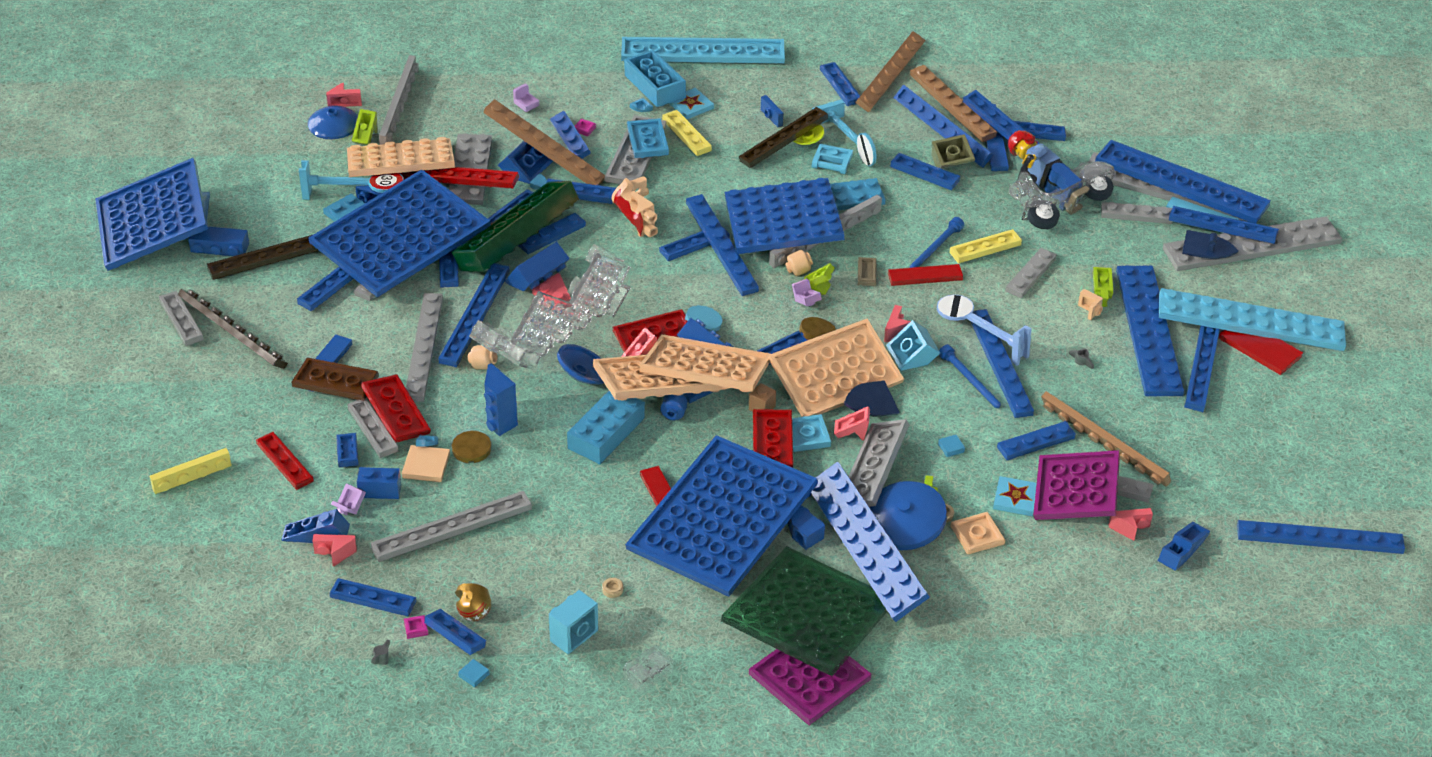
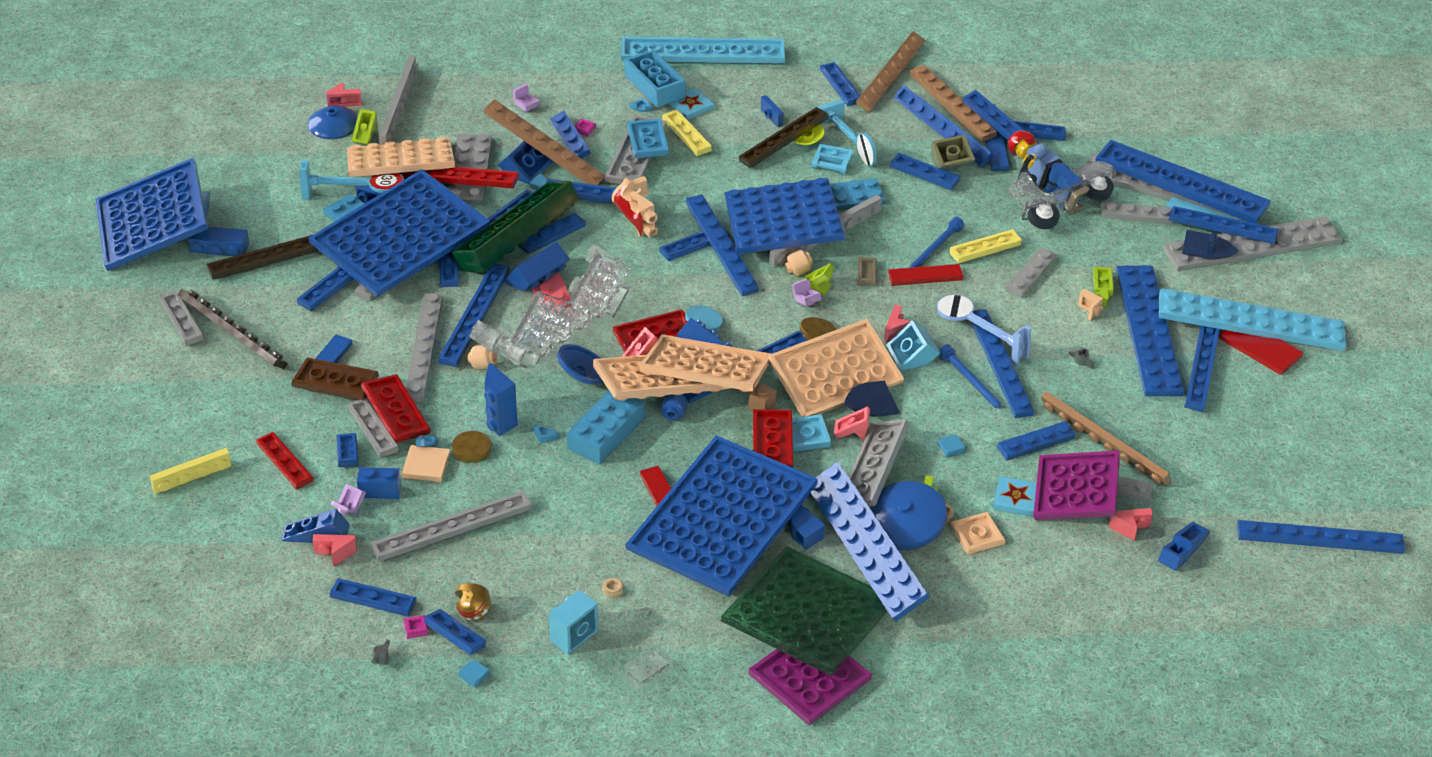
(545, 434): none -> dark azure tile

